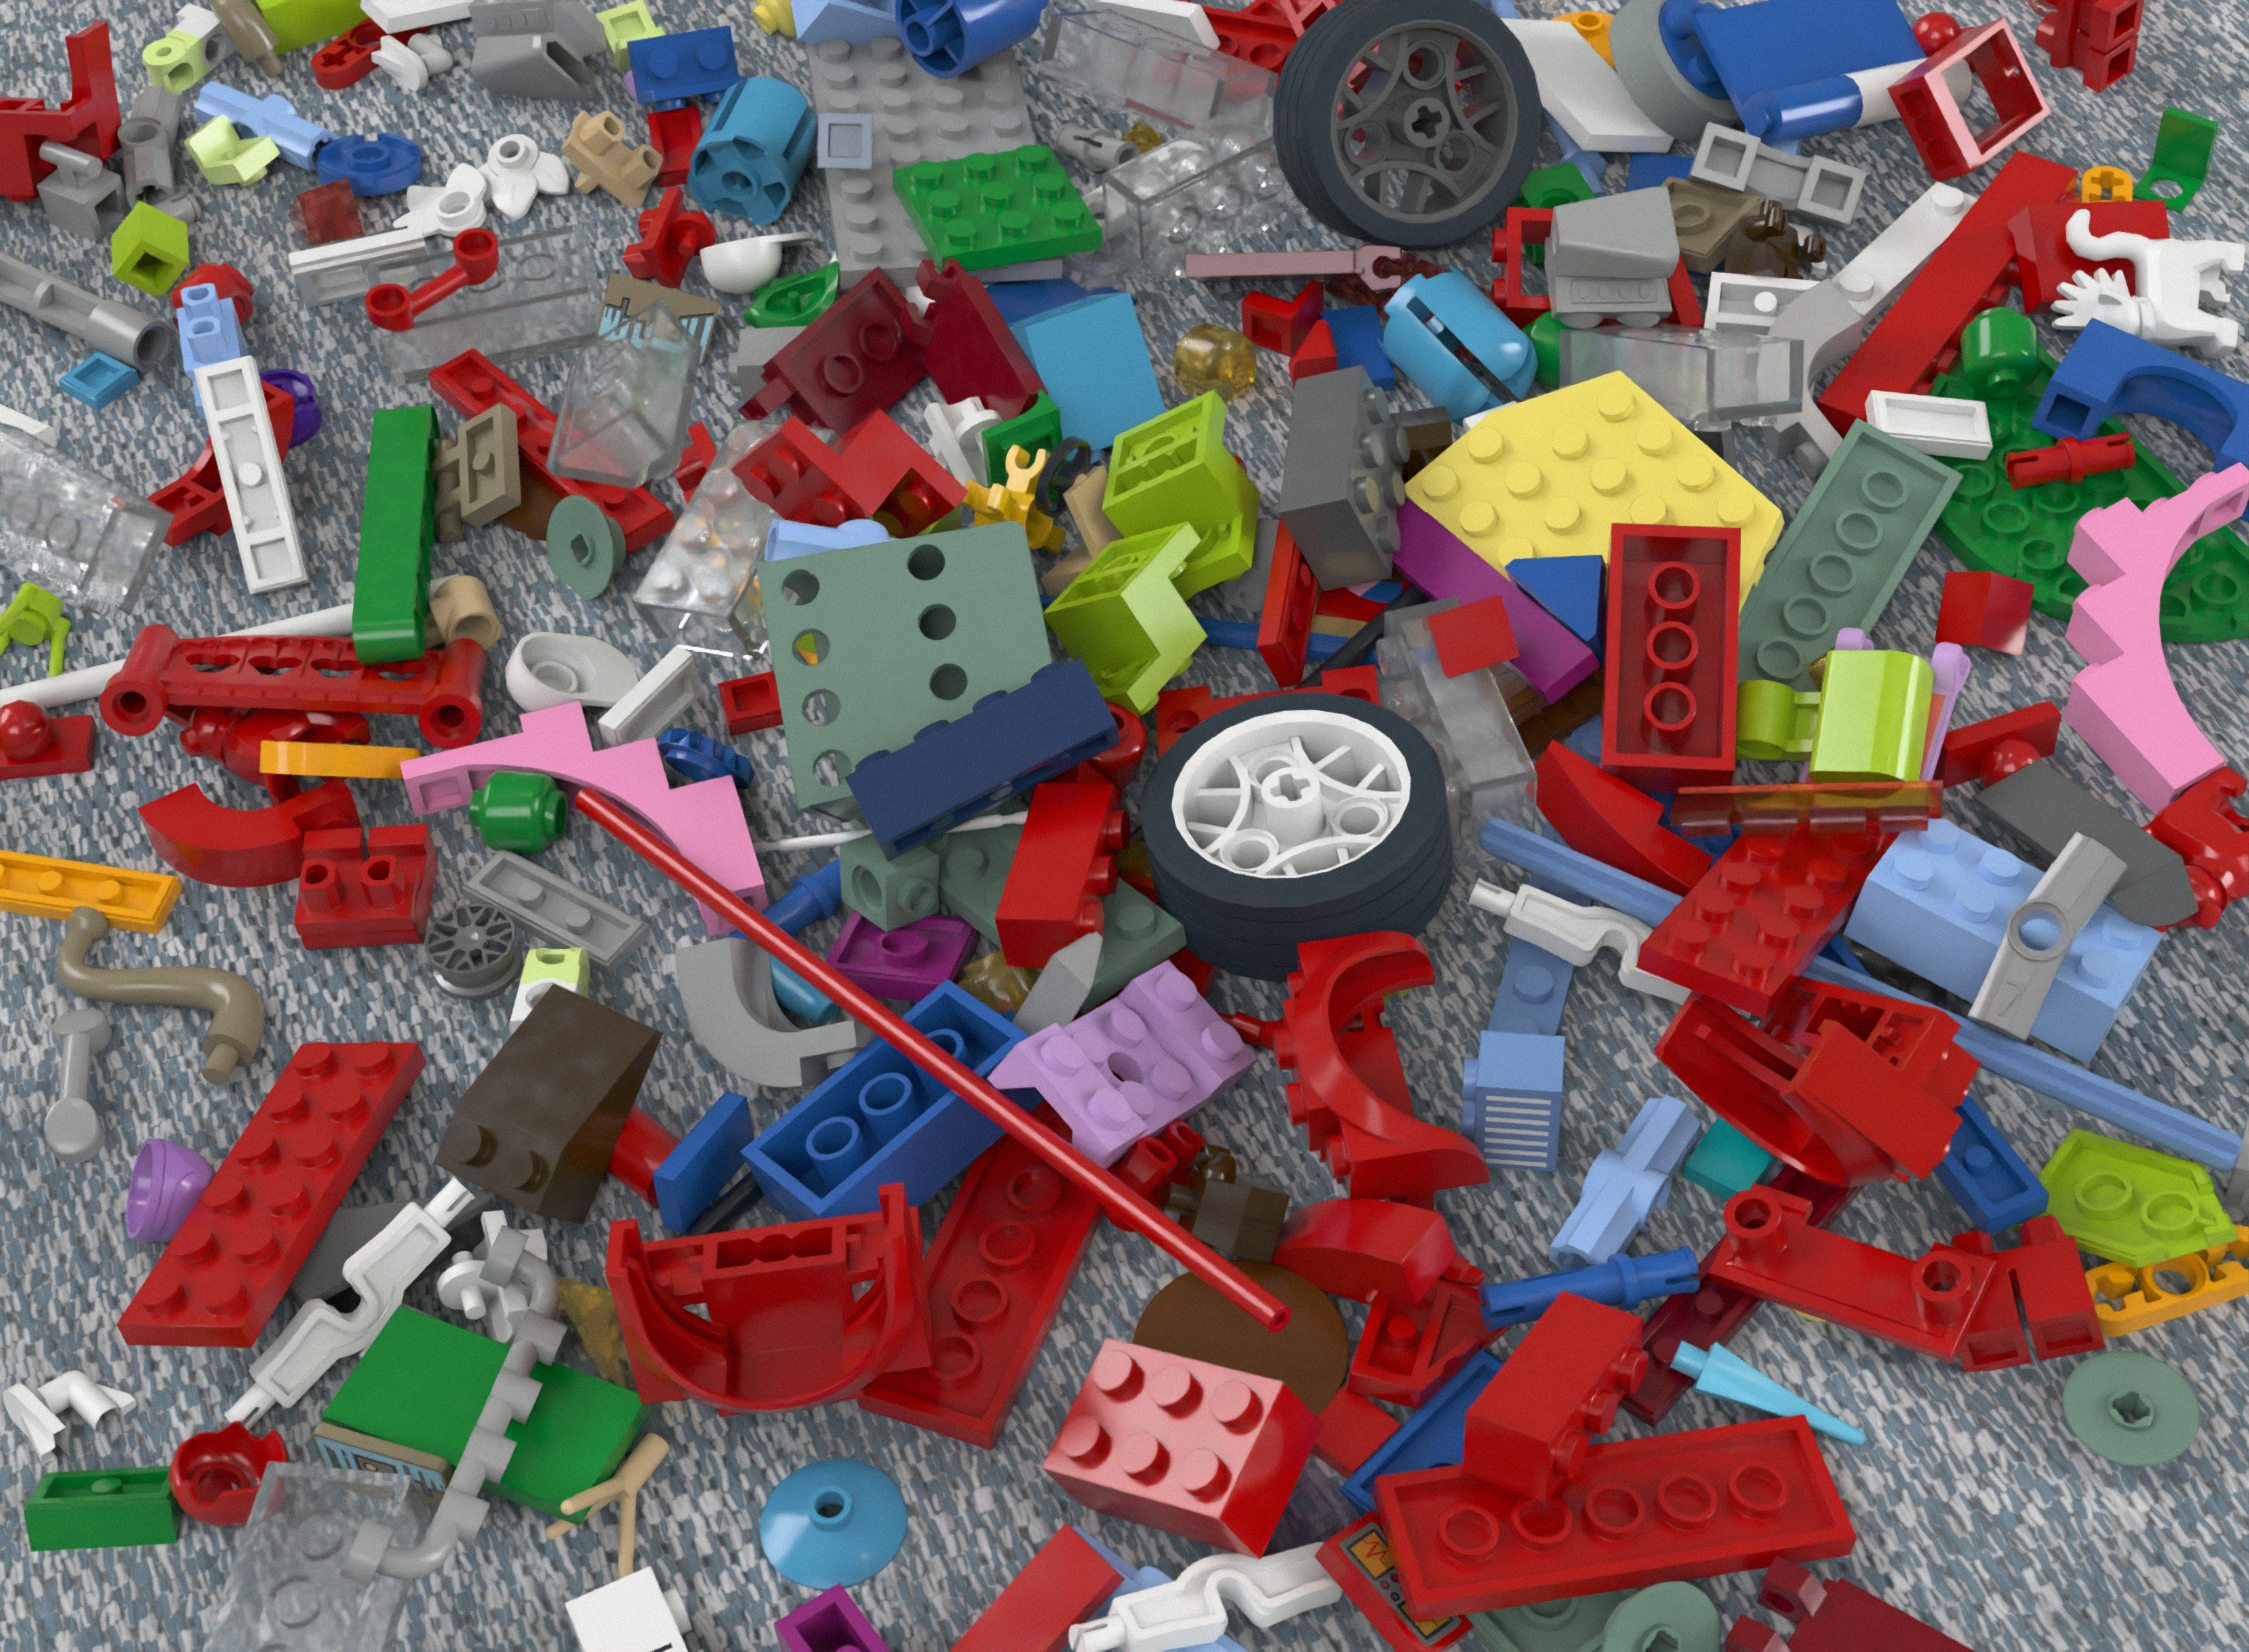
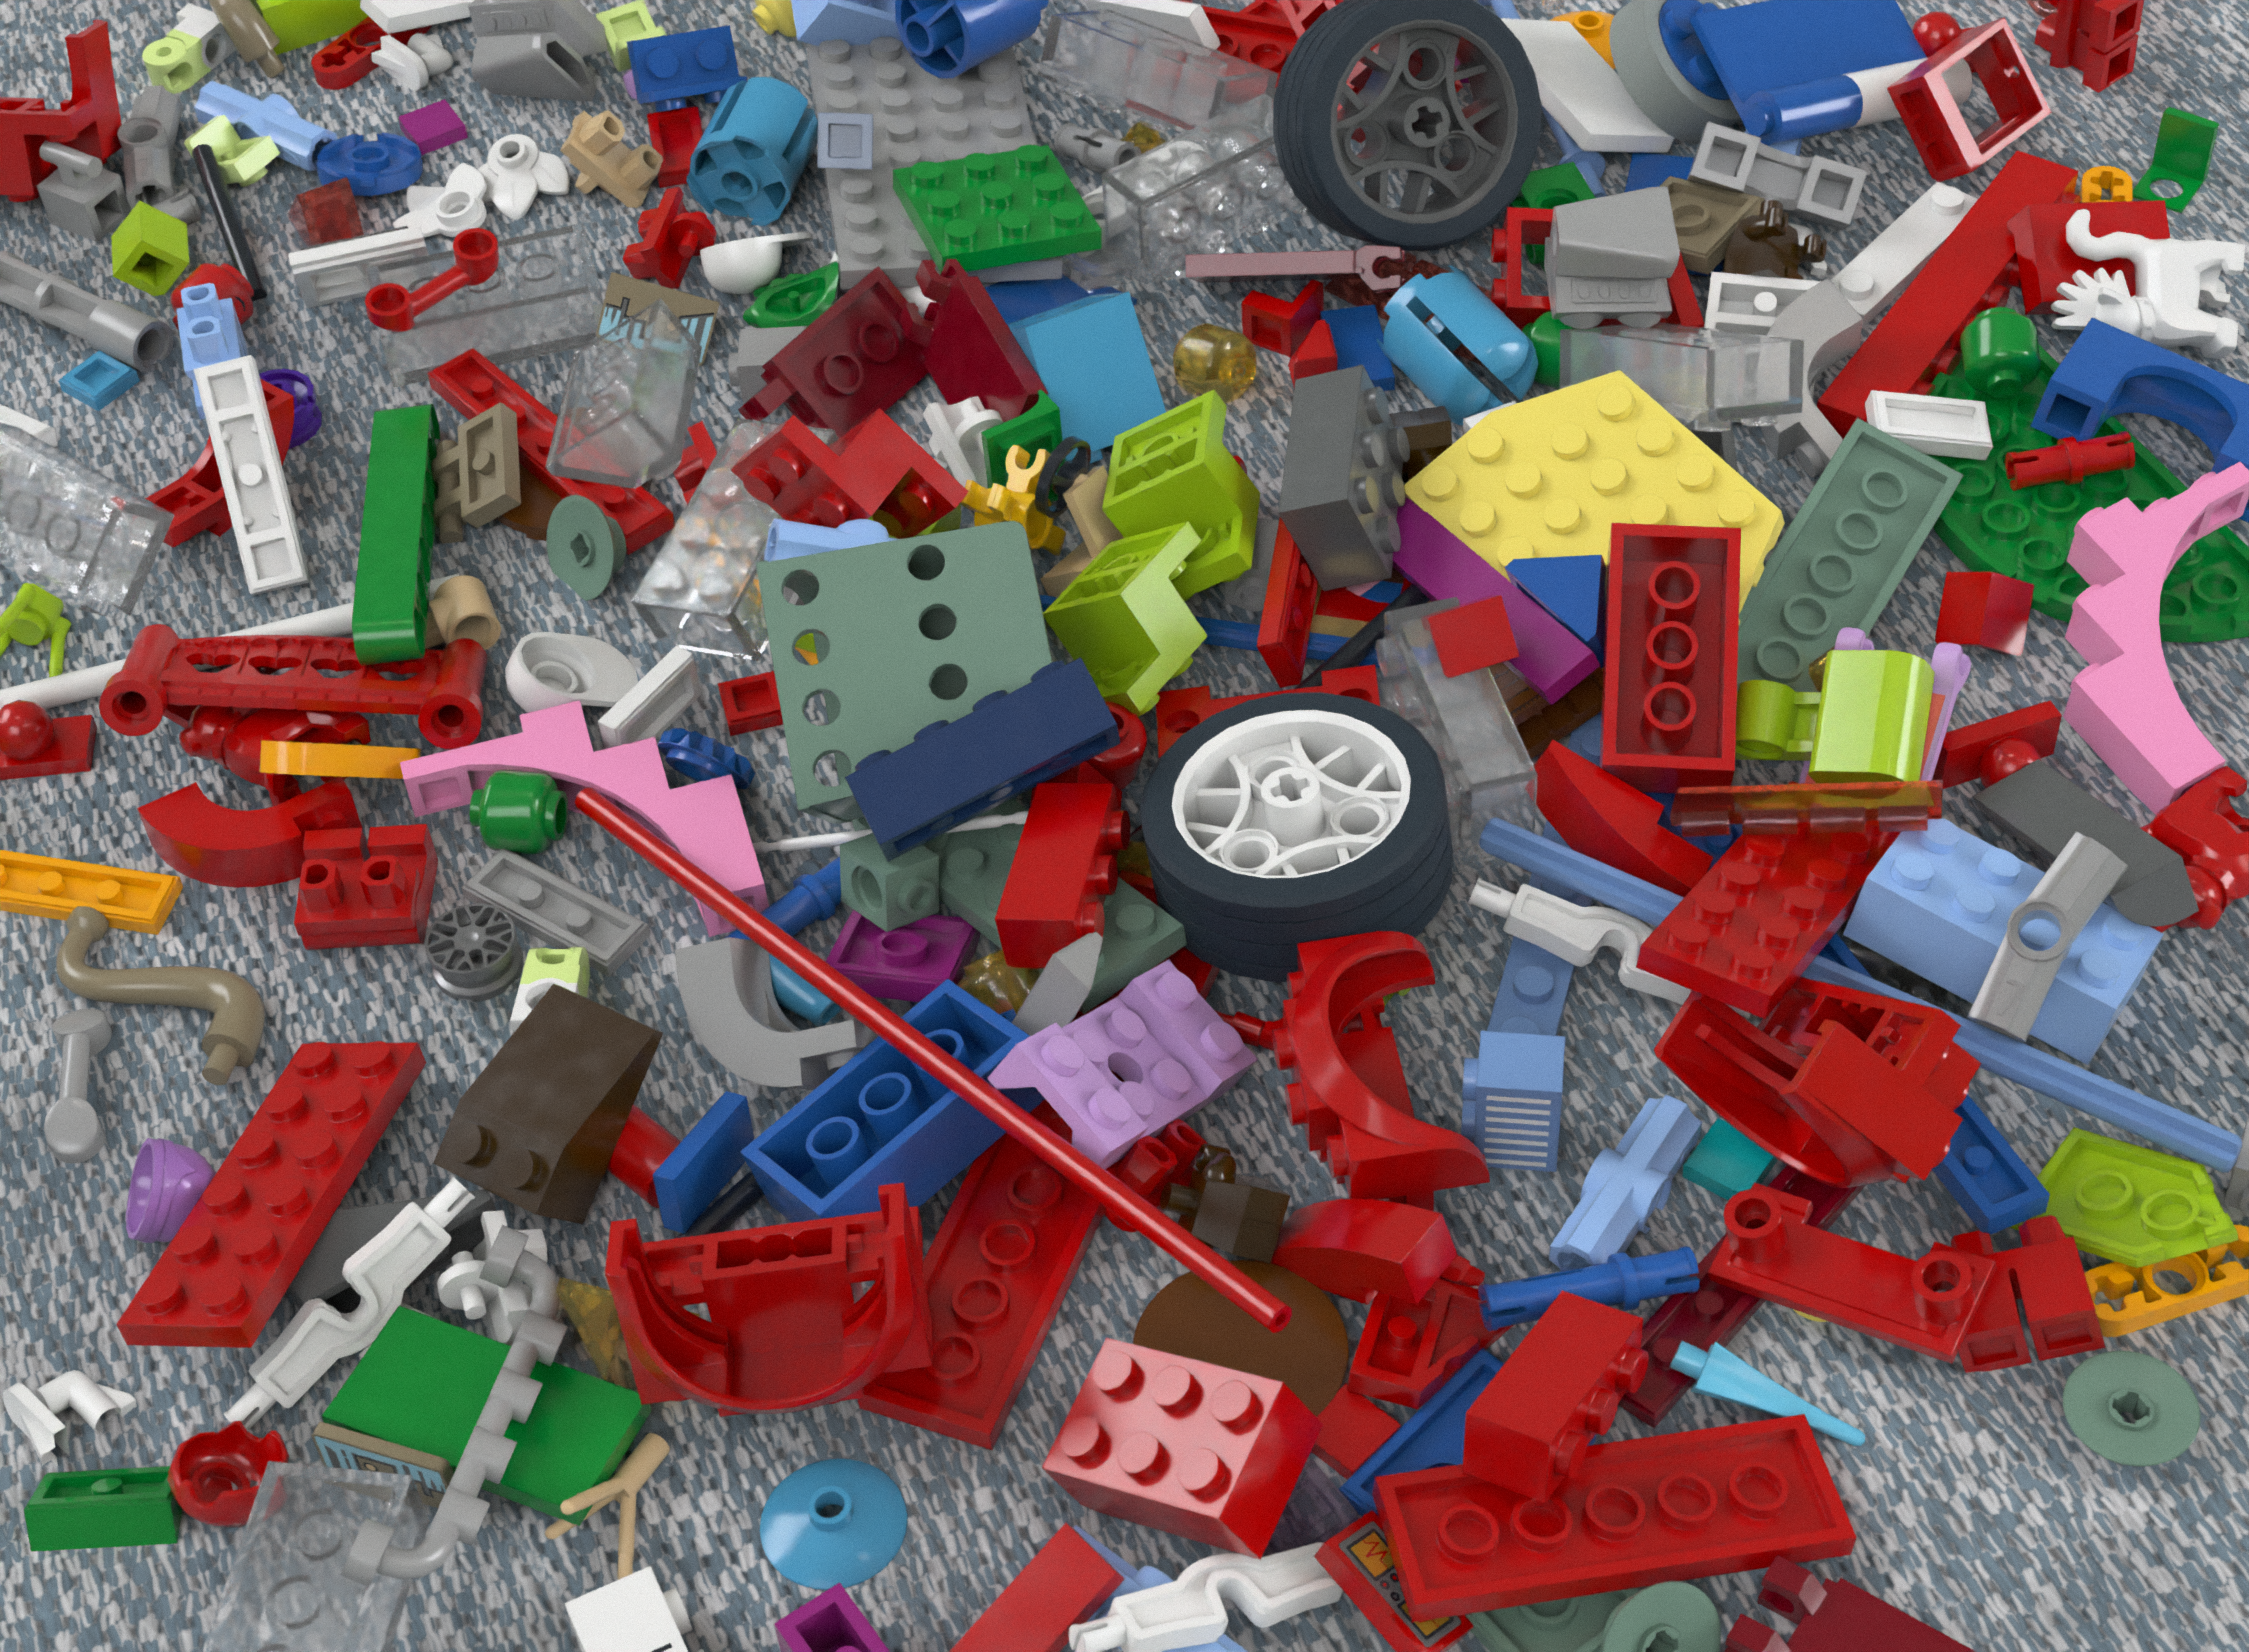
(227, 218): none -> black bar
(433, 127): none -> magenta tile

